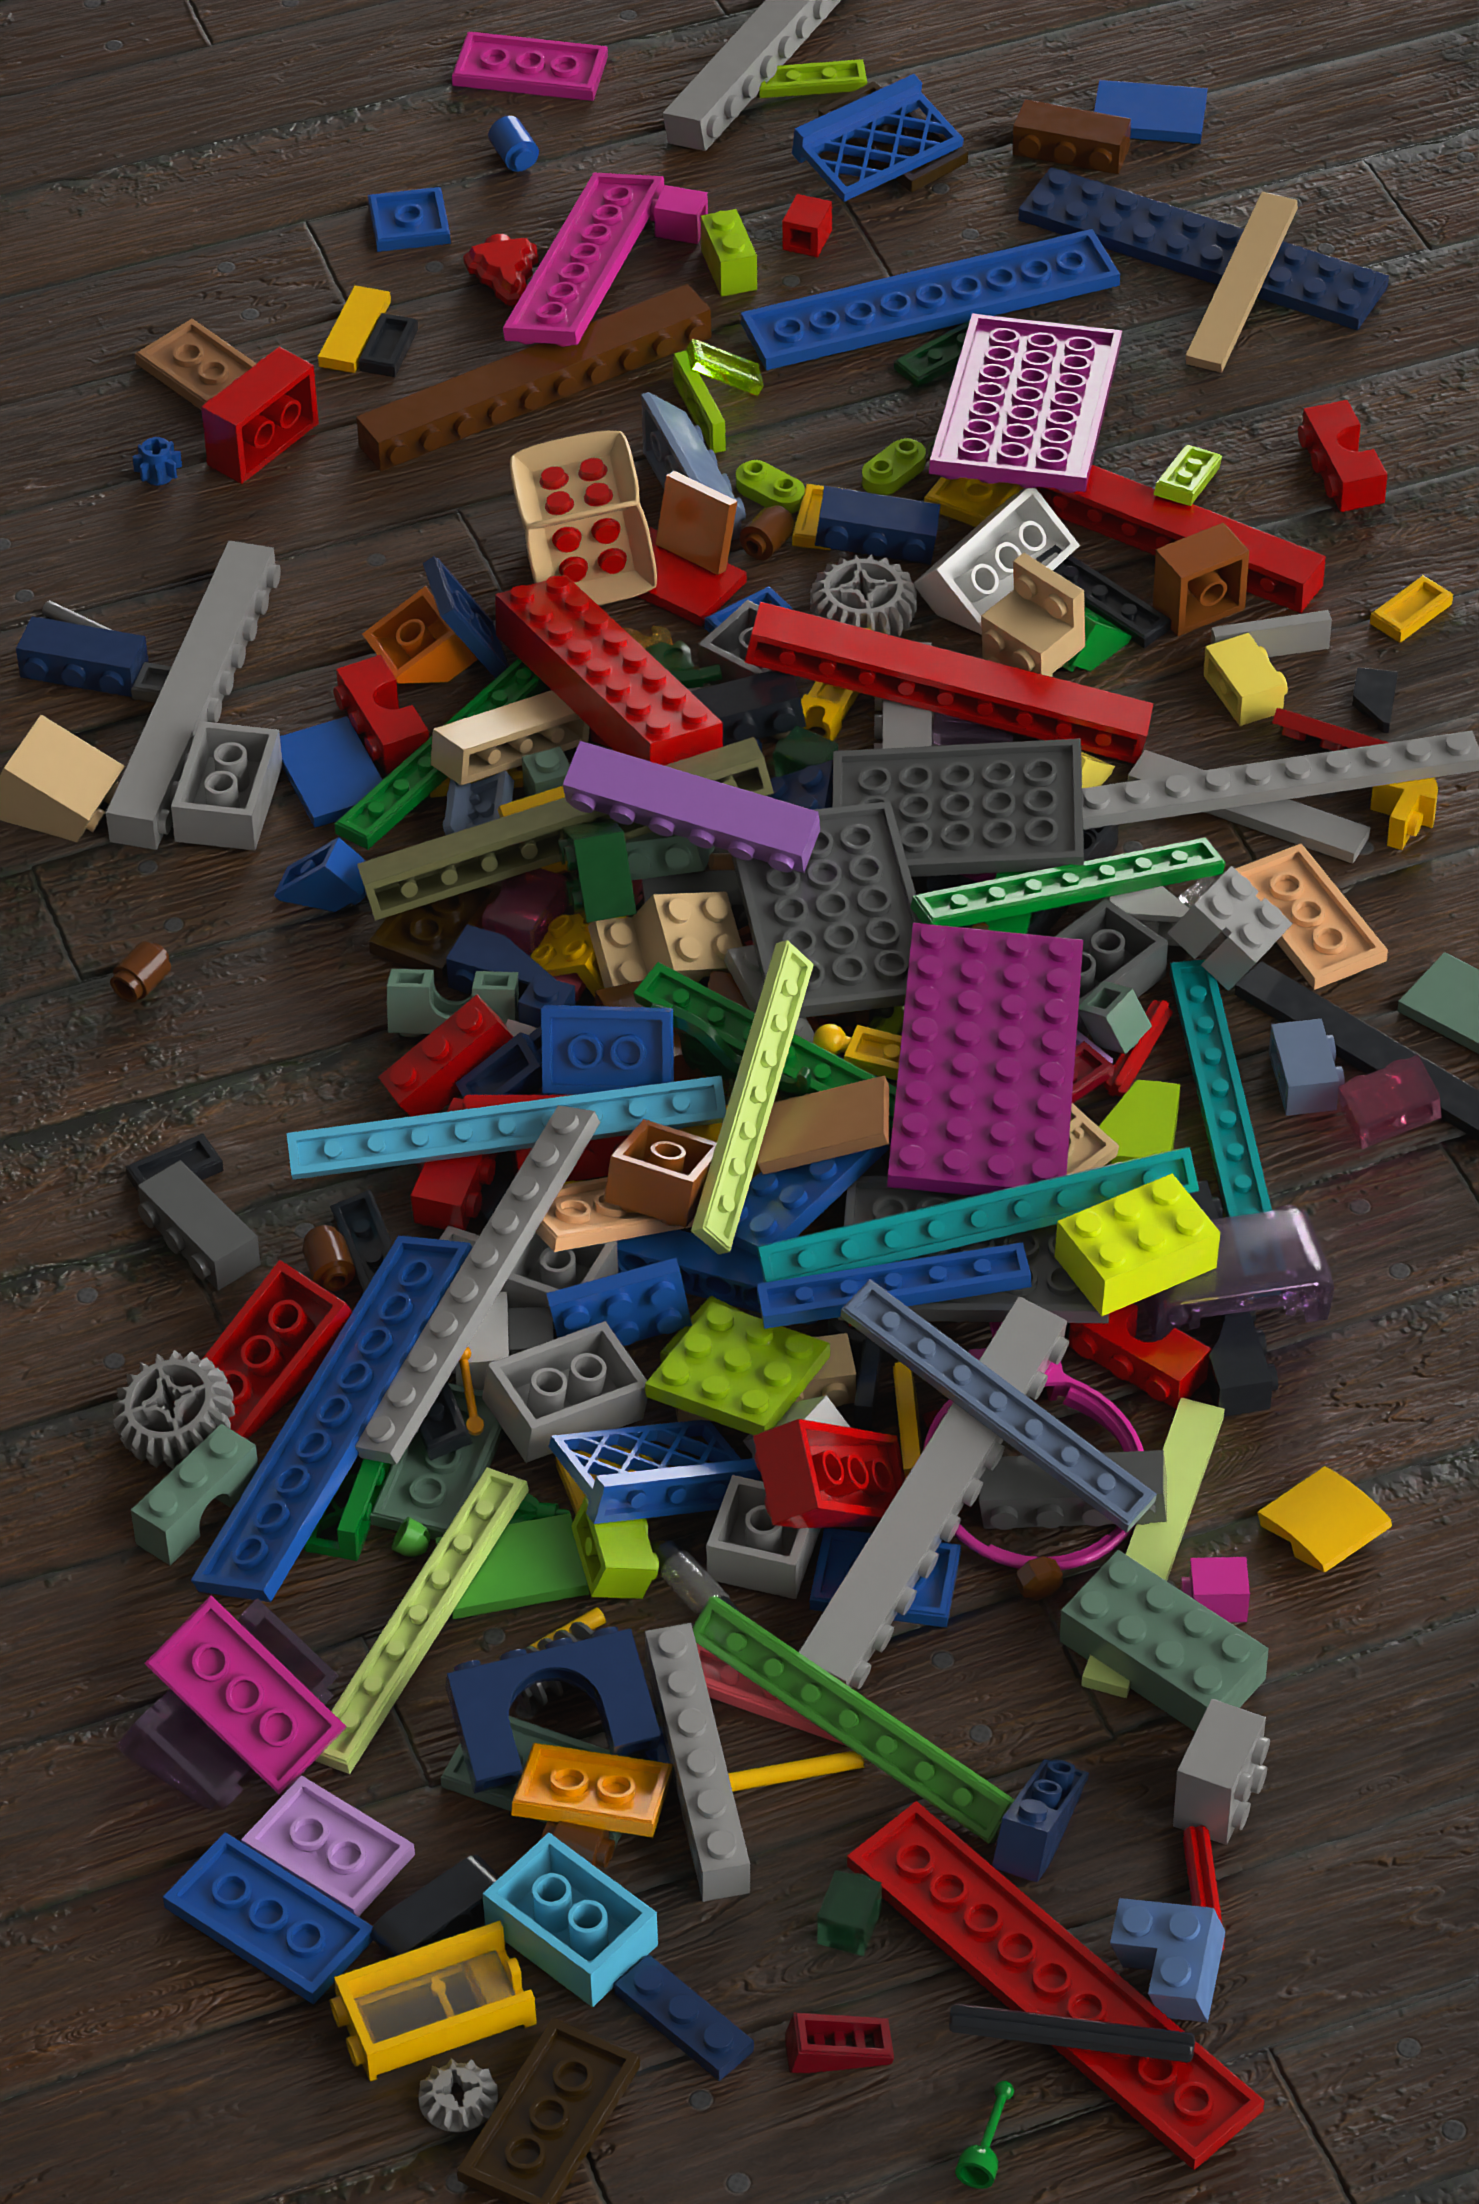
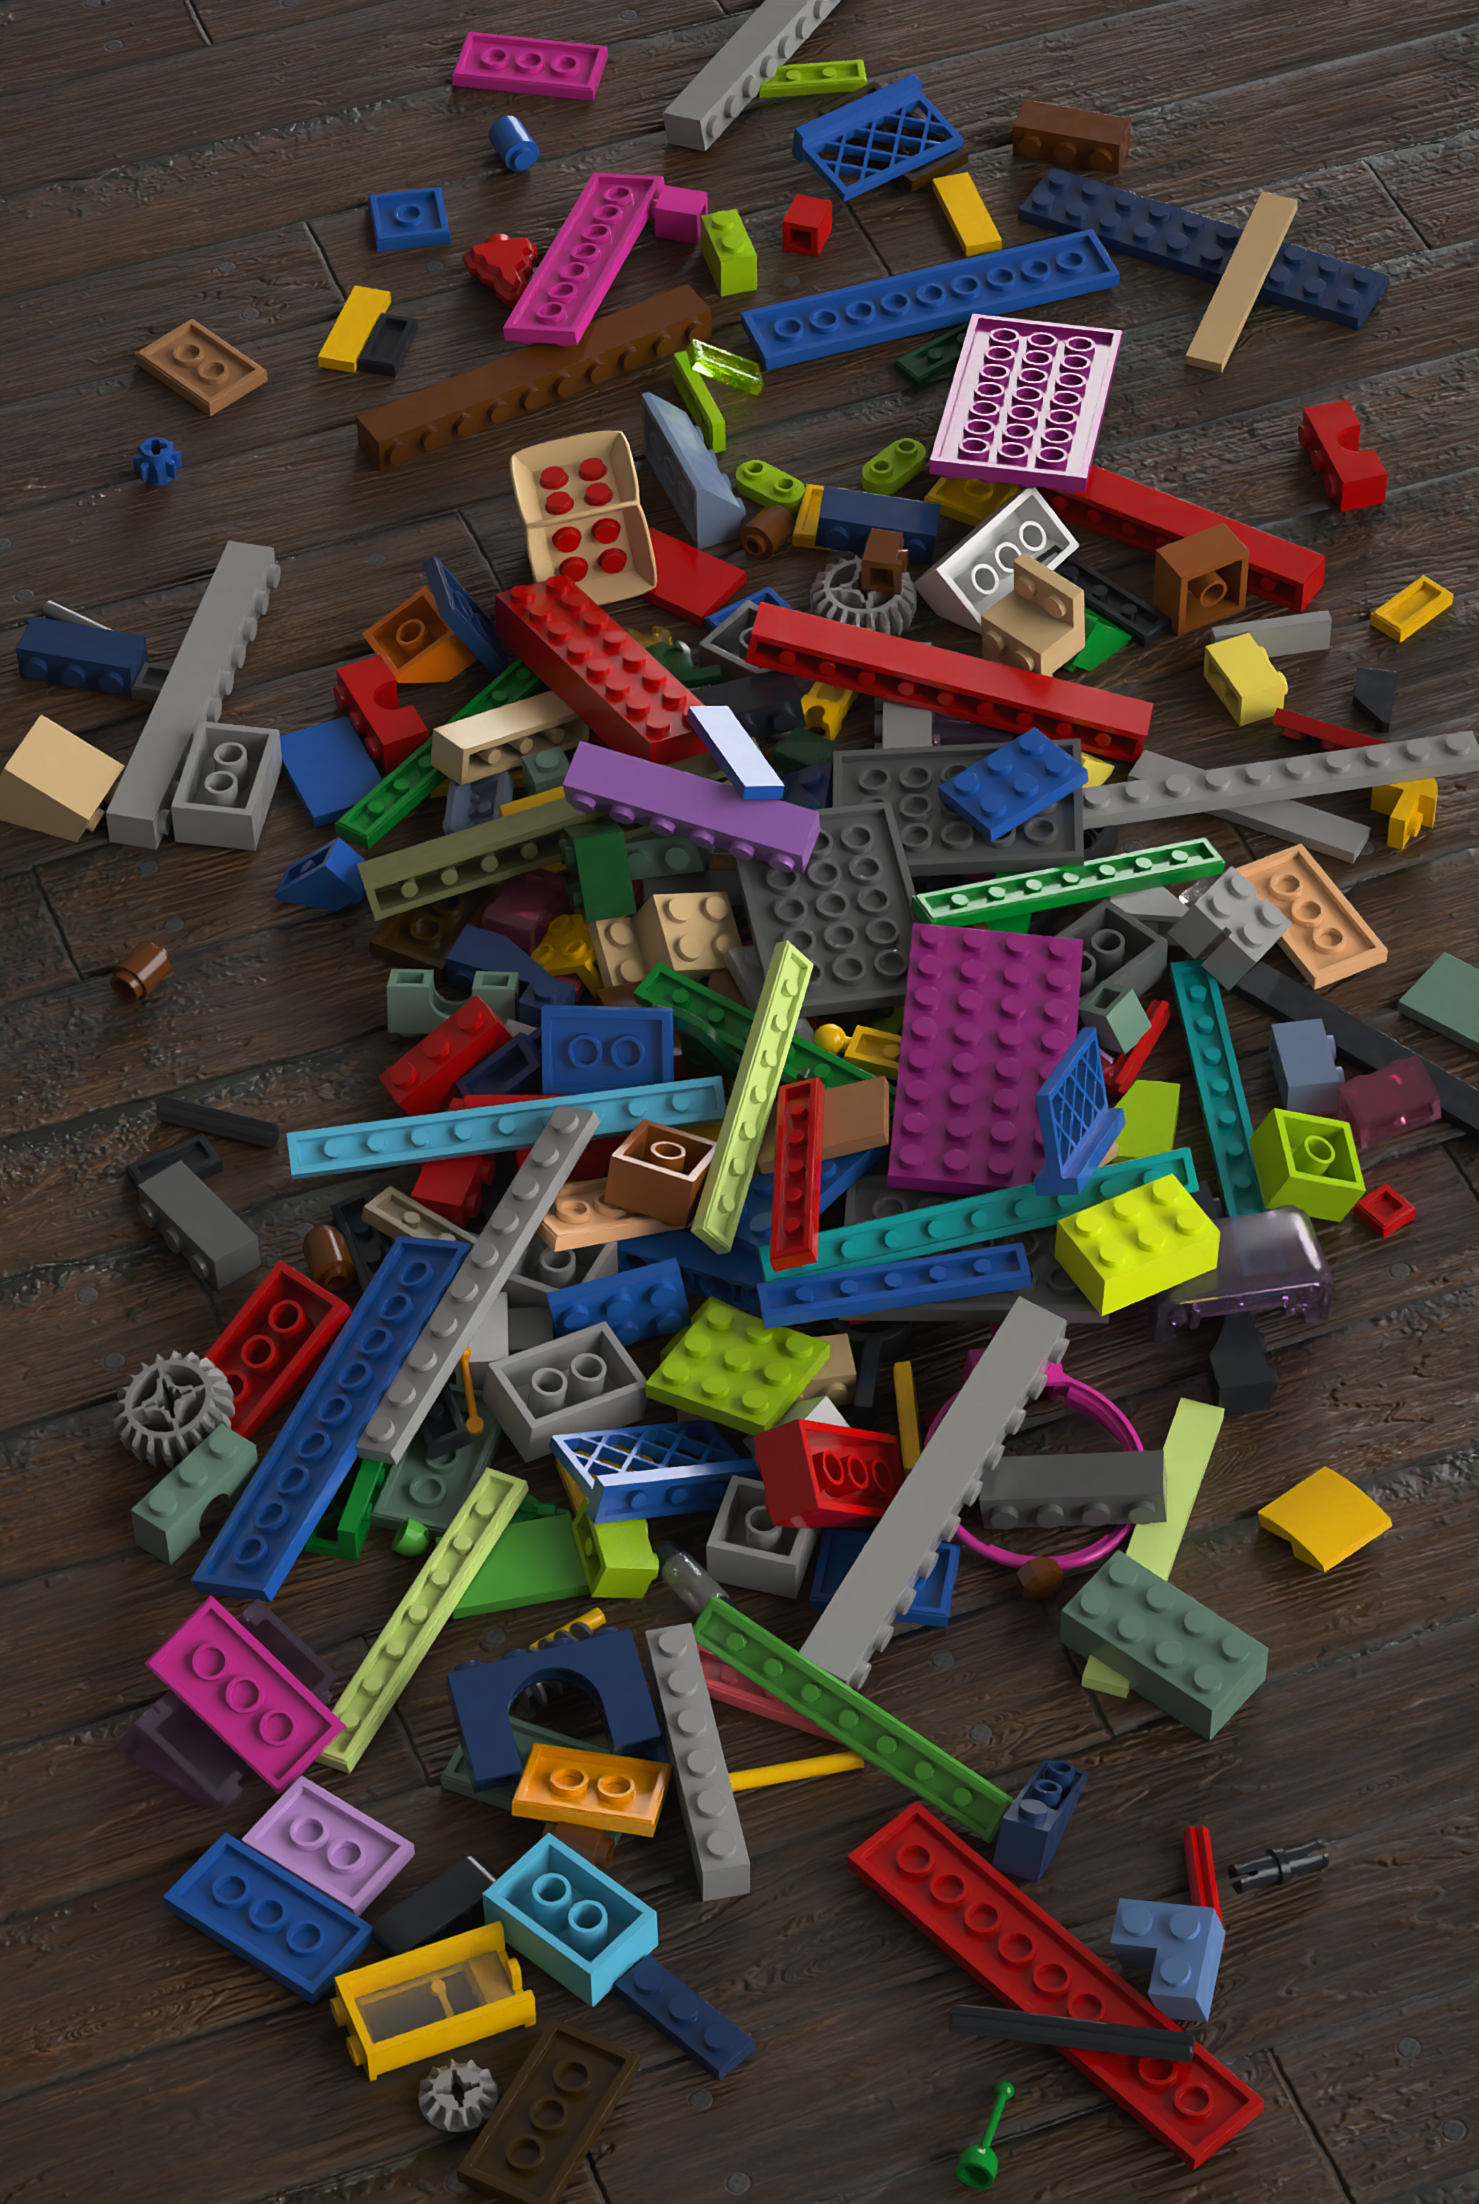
(218, 1122): none -> black axle
(260, 415): red brick -> none
(402, 1216): none -> dark tan plate
(696, 522): dark orange tile -> none
(735, 753): none -> tile
(797, 1174): none -> red tile
(821, 2057): dark red slope -> none
(849, 1912): clear green brick -> none
(884, 562): none -> reddish brown brick
(967, 214): none -> yellow tile
(998, 1405): sand blue tile -> none
(1013, 784): none -> blue plate
(1075, 1119): none -> blue fence
(1155, 109): blue tile -> none
(1161, 1368): red arch -> none
(1188, 475): lime tile -> none
(1220, 1586): dark pink brick -> none
(1221, 1771): light grey brick -> none
(1278, 1865): none -> black pin
(1307, 1164): none -> lime brick
(1384, 1211): none -> red tile

